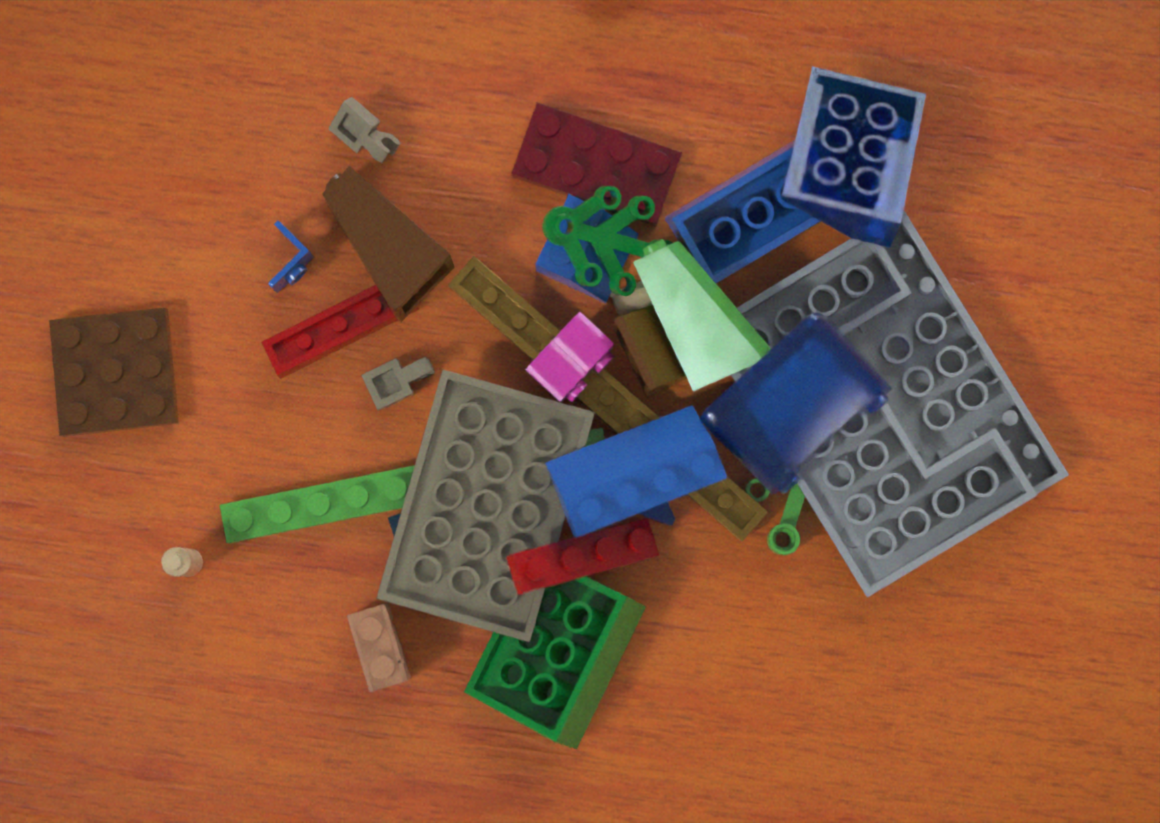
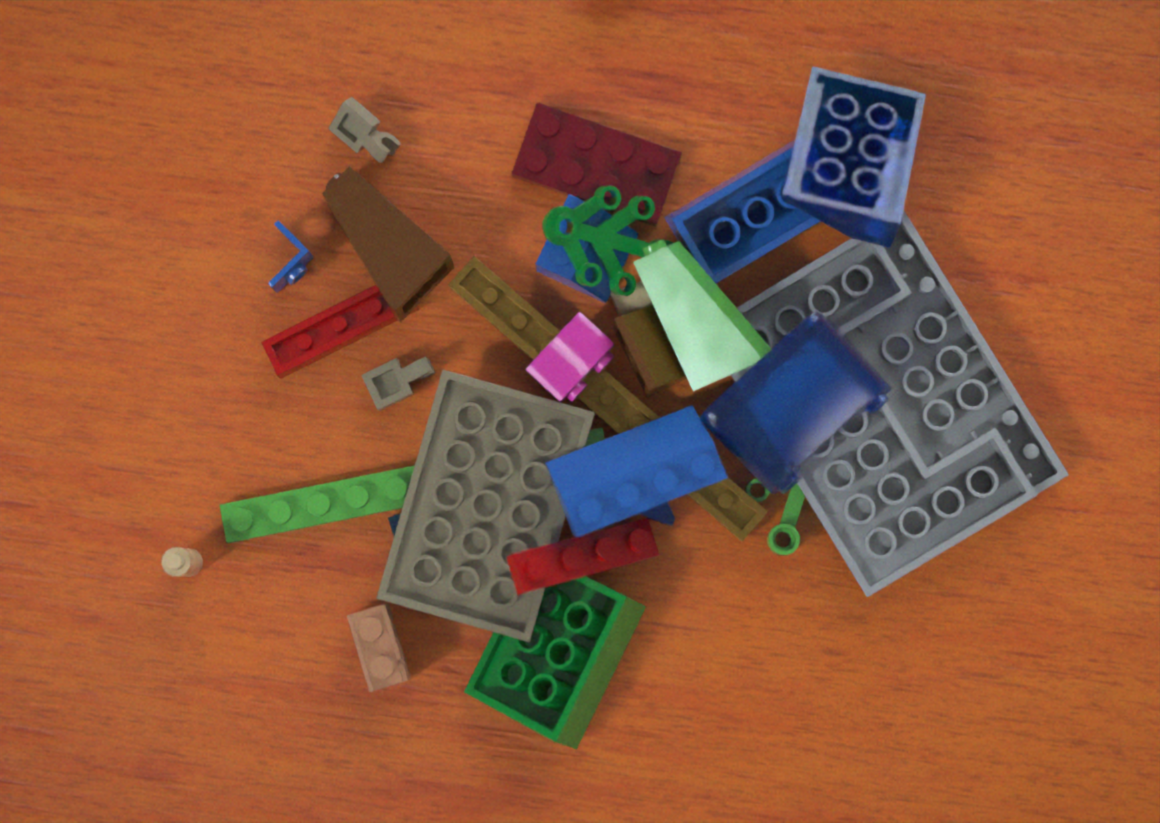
(113, 372): reddish brown plate -> none

